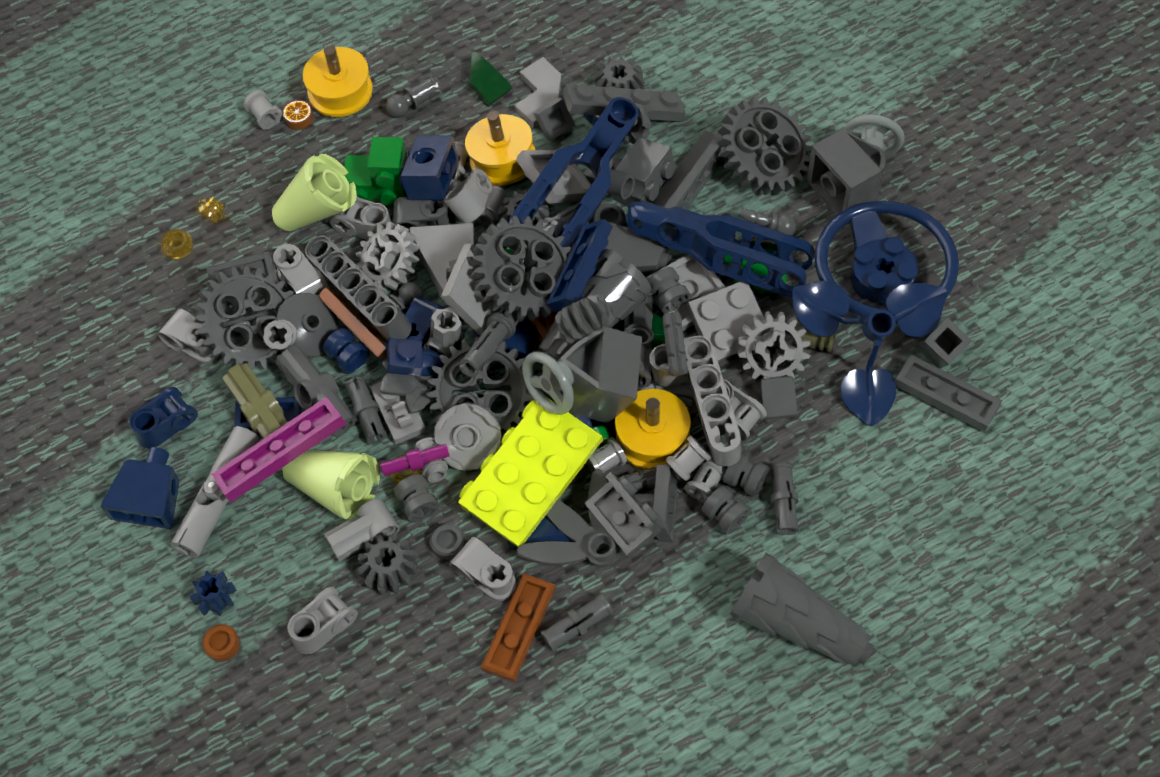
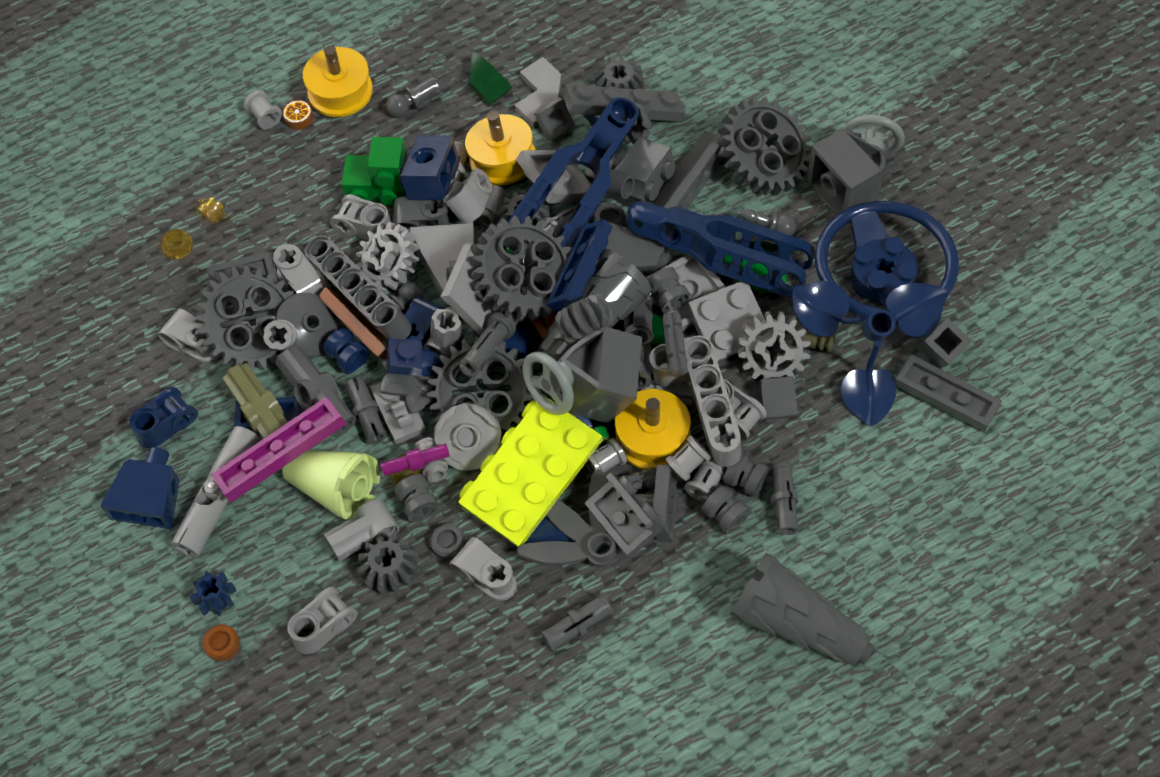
(314, 194): yellowish green cone -> none
(518, 628): dark orange tile -> none

